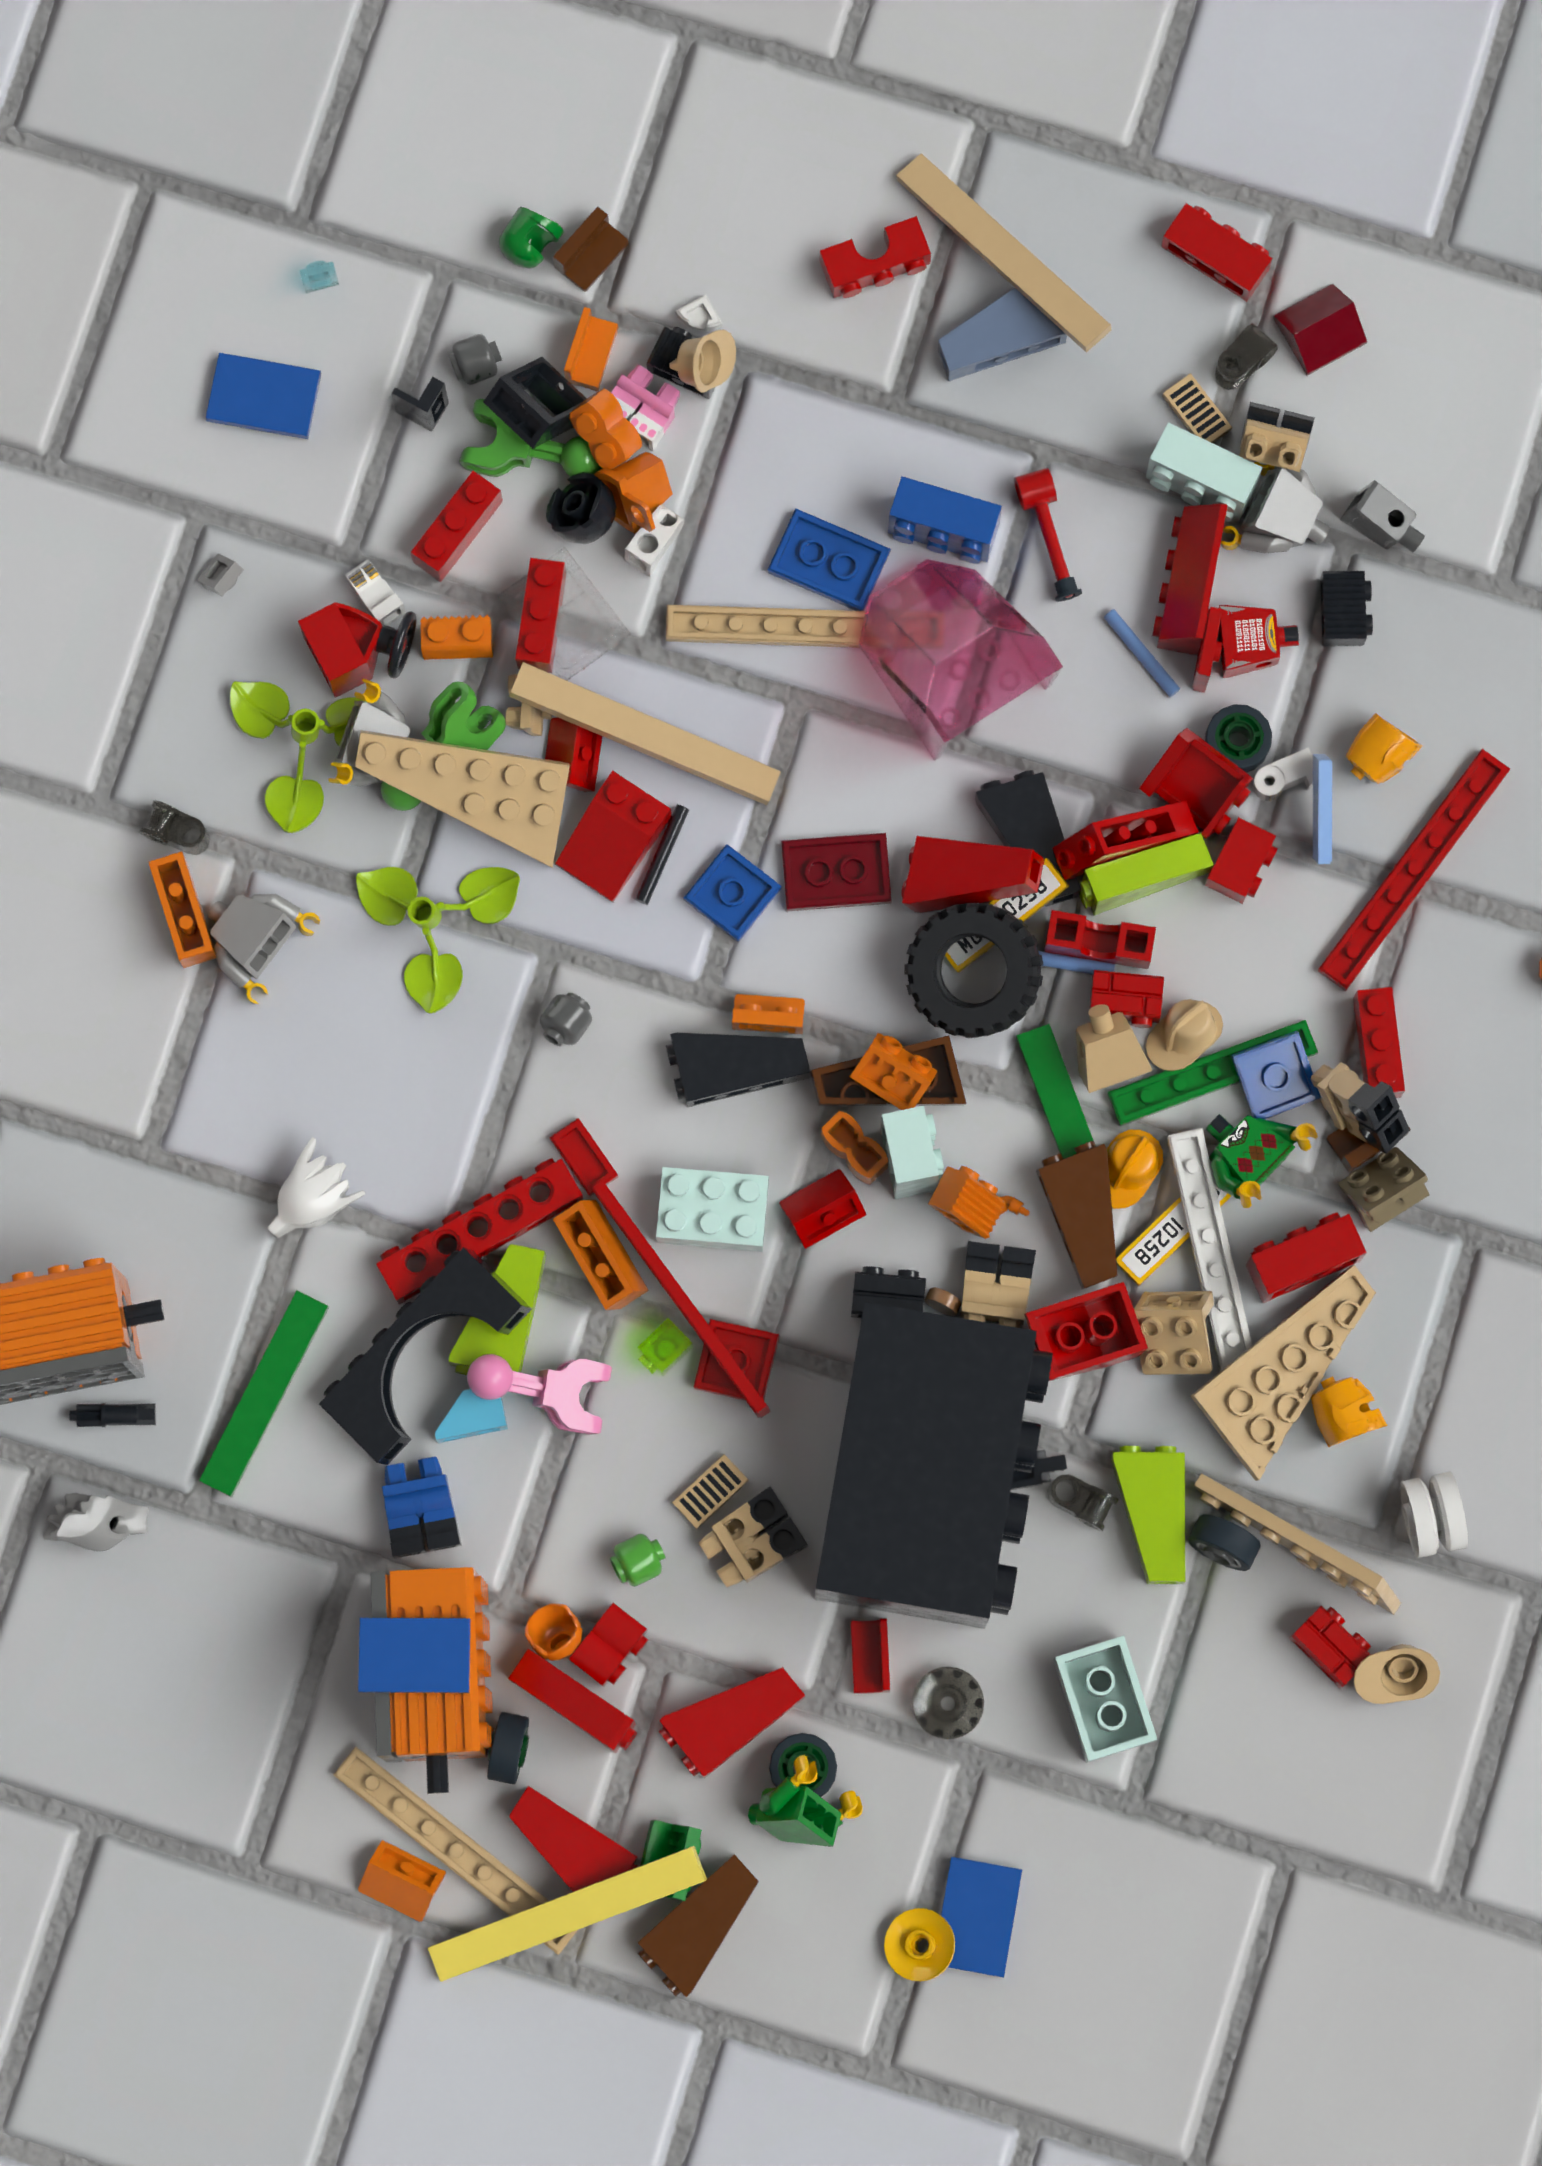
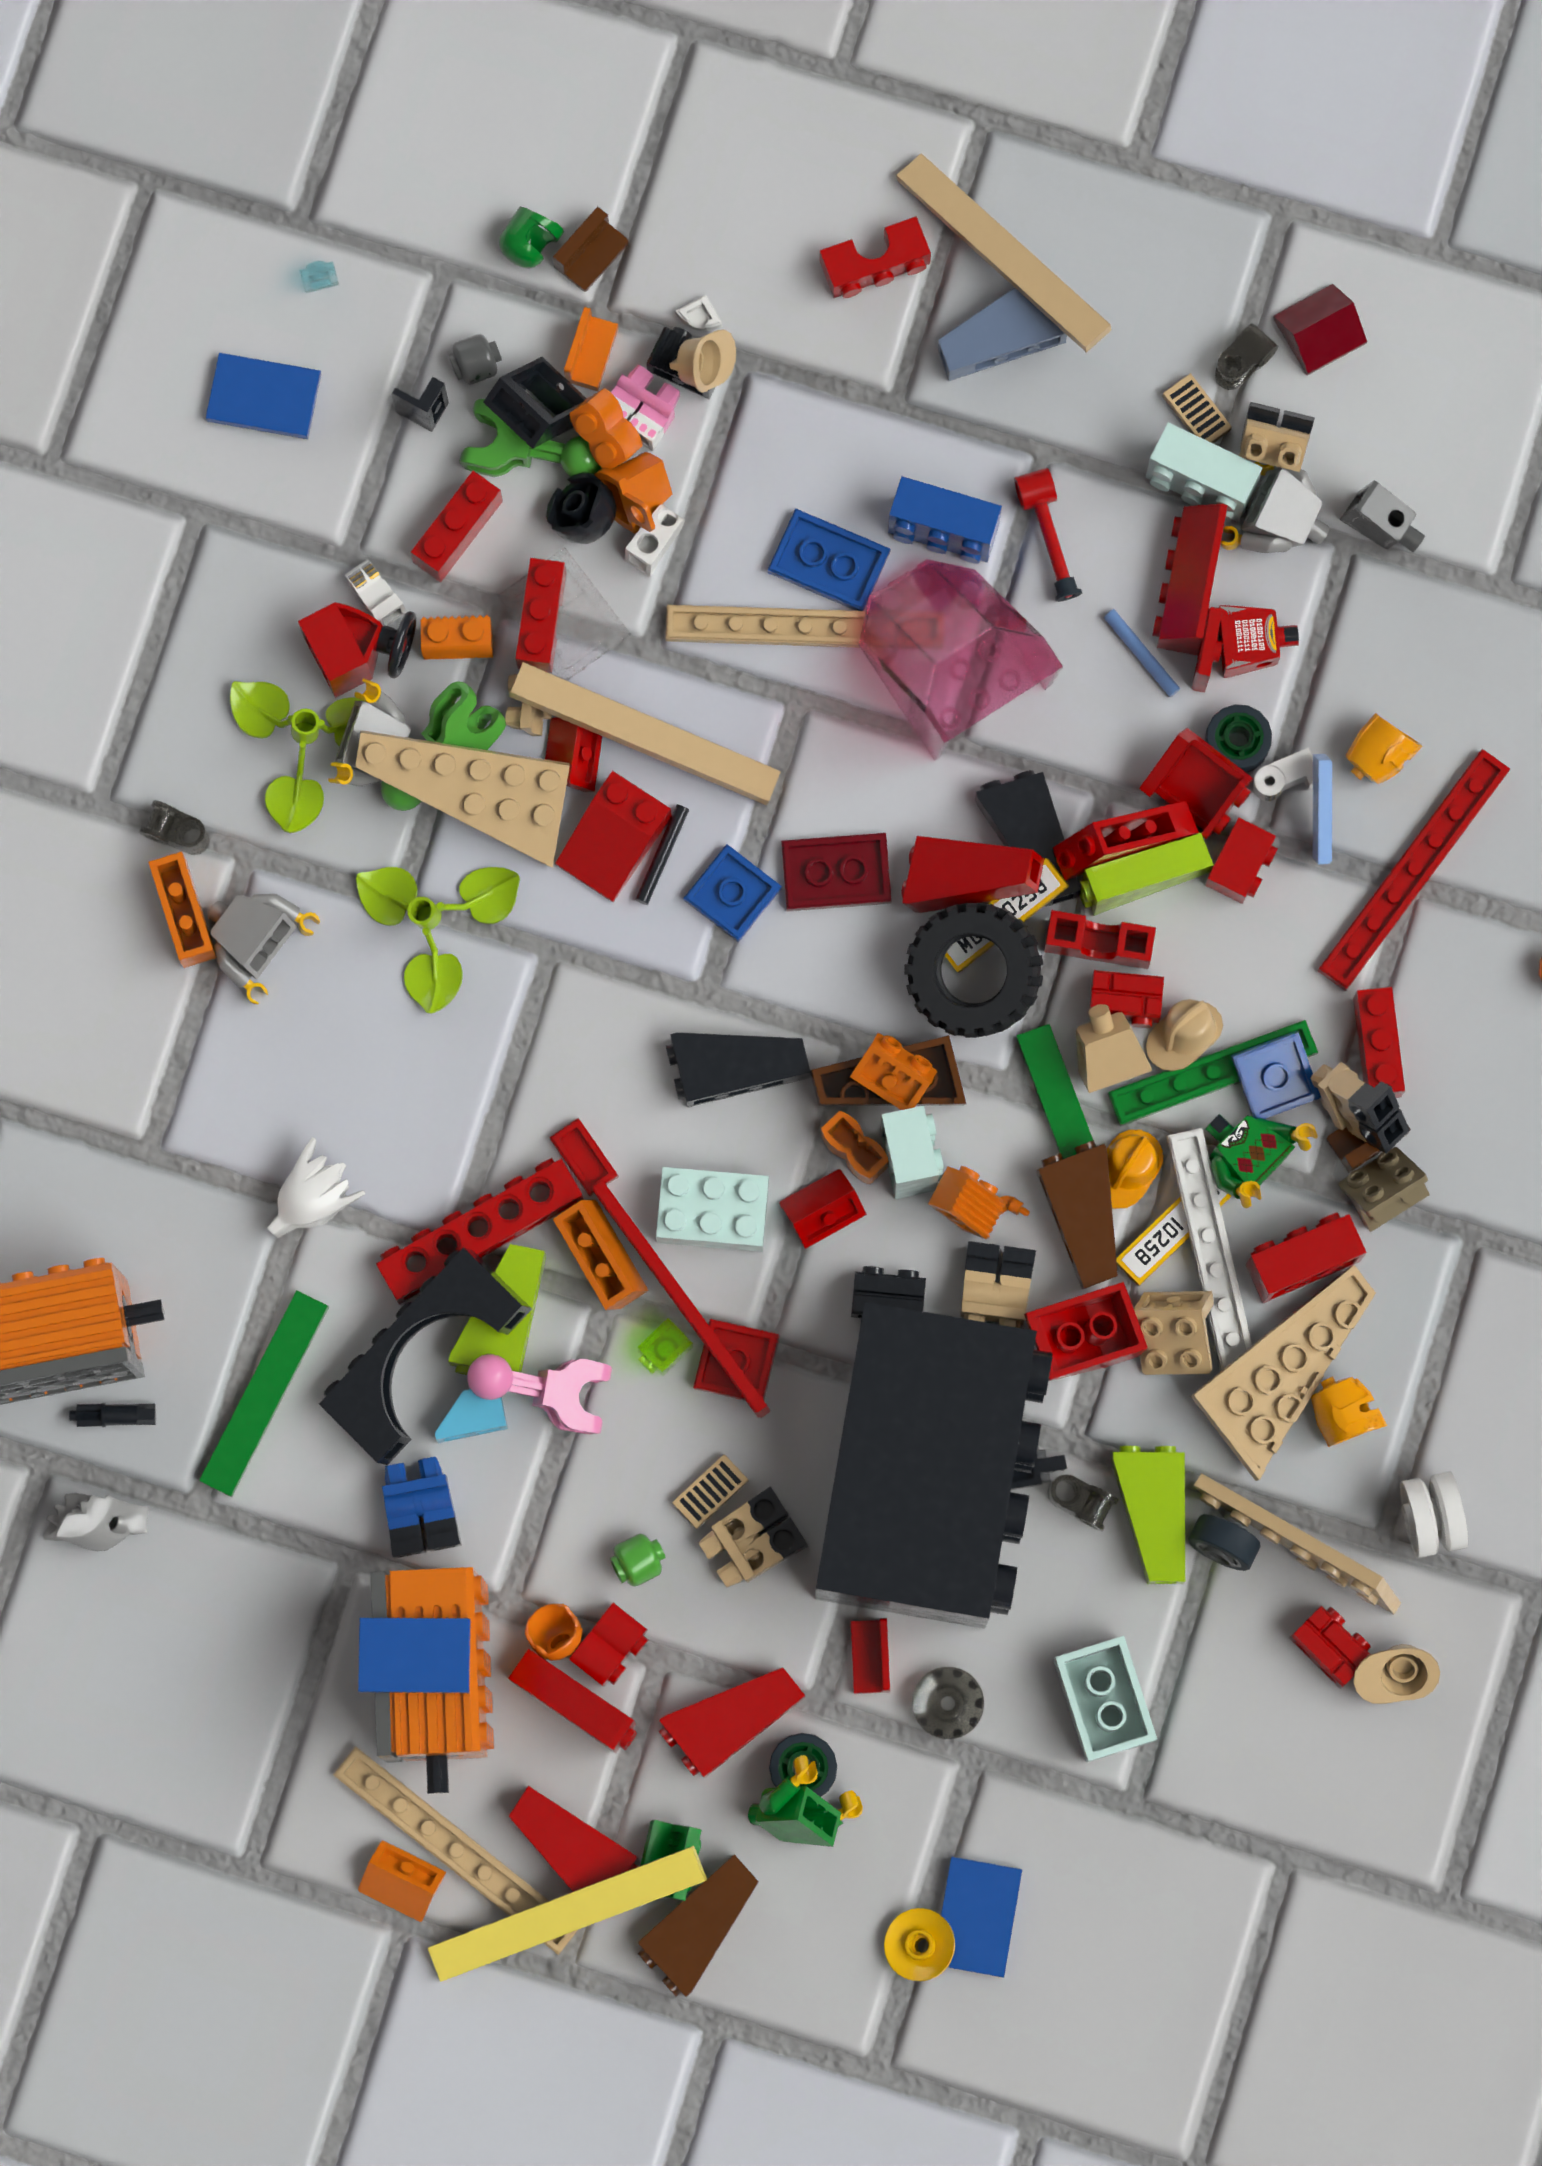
(220, 575): light grey plate -> none
(508, 1748): black wheel -> none
(565, 1019): dark grey head -> none
(768, 1014): orange bracket -> none
(943, 1301): medium nougat tile -> none
(1074, 963): medium blue bar -> none
(1217, 251): red brick -> none
(1344, 608): black brick -> none

